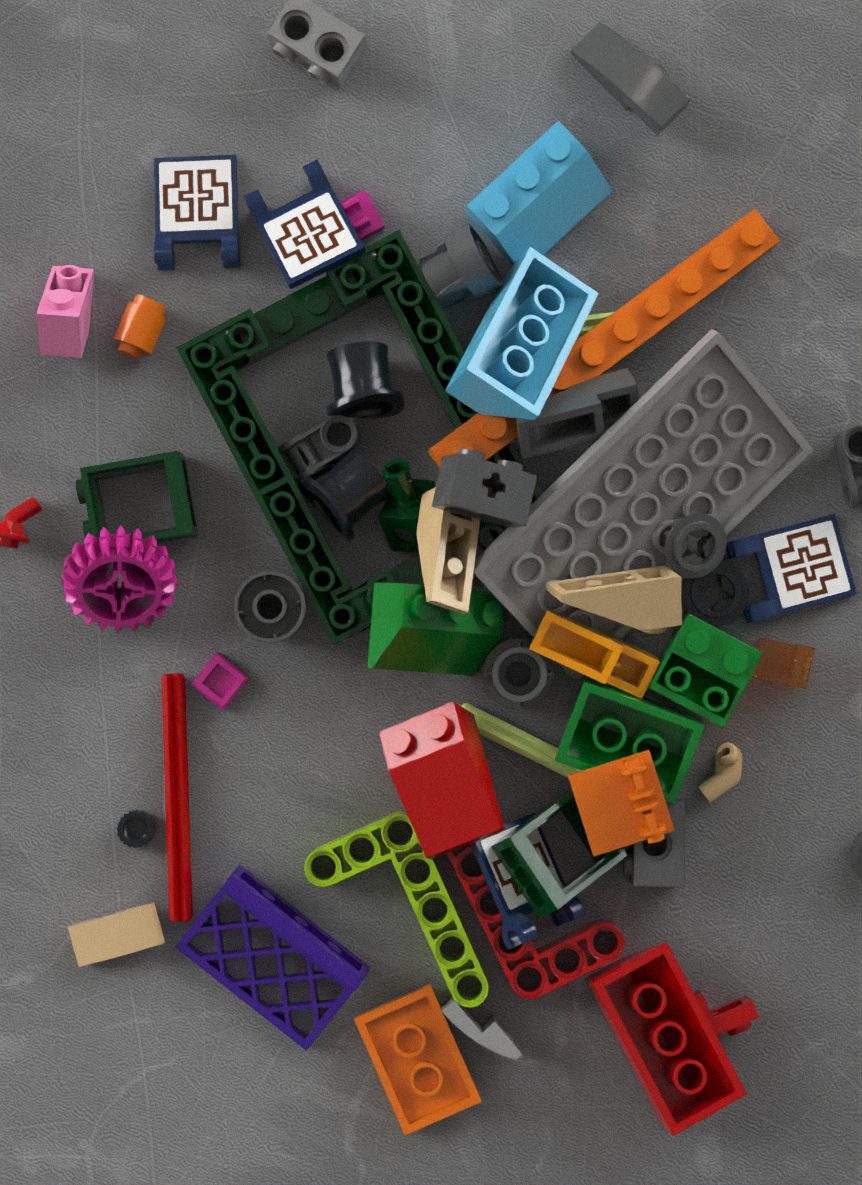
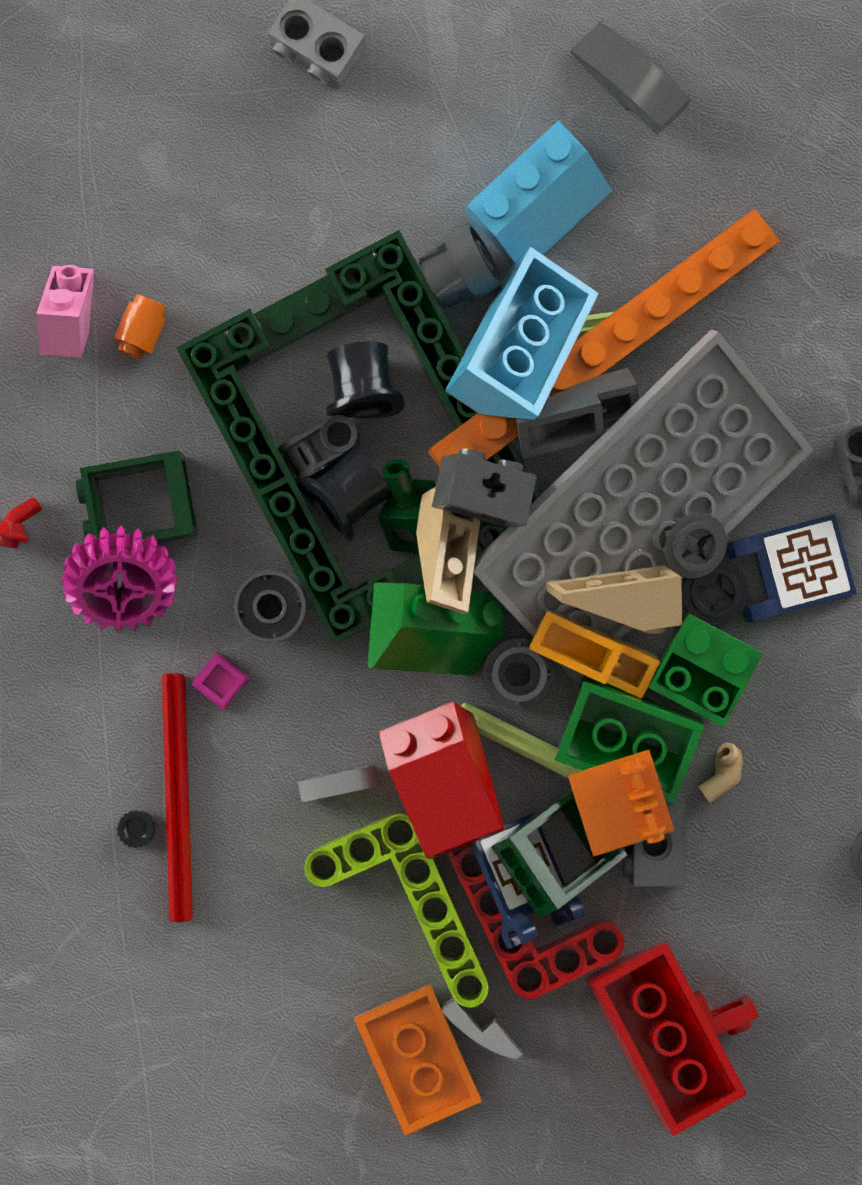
(116, 934): tan slope -> none
(196, 205): flag -> none
(294, 929): dark purple fence -> none
(307, 232): flag -> none
(338, 783): none -> light grey beam
(362, 215): dark pink tile -> none
(784, 663): clear orange panel -> none

